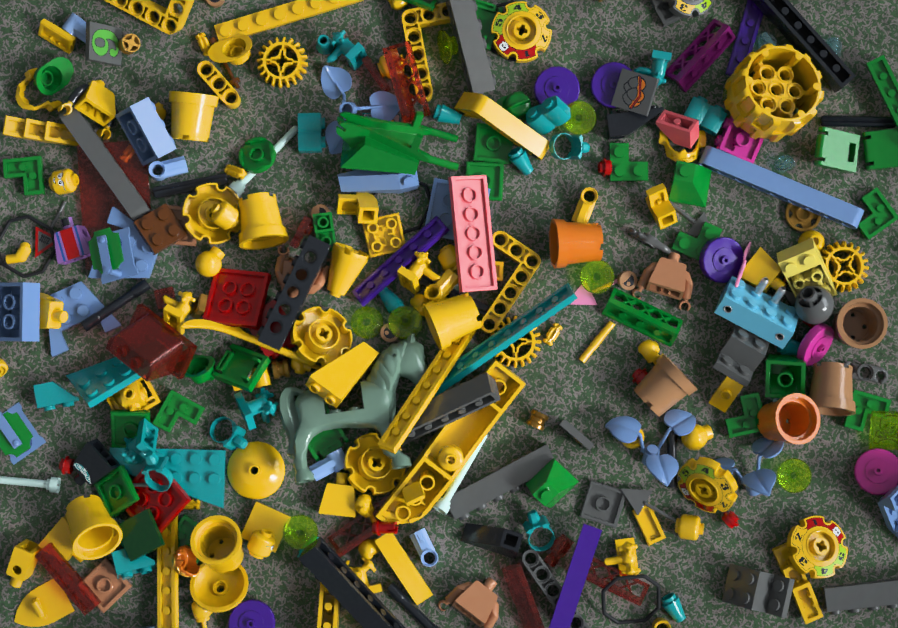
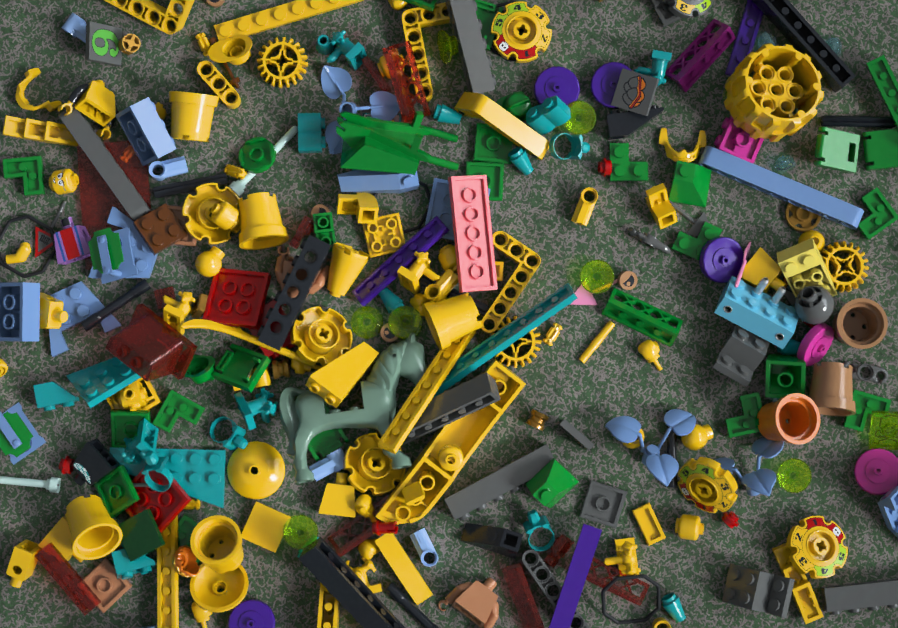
(43, 605): yellow shield -> none
(53, 75): green piece -> none
(56, 36): yellow plate -> none
(261, 543): yellow head -> none
(443, 504): light aqua piece -> none
(574, 242): orange piece -> none
(638, 375): red plate -> none
(638, 499): dark grey piece -> none
(664, 386): medium nougat piece -> none
(668, 279): nougat torso -> none
(679, 128): coral slope -> none
(709, 116): teal brick -> none
(725, 394): yellow plate -> none

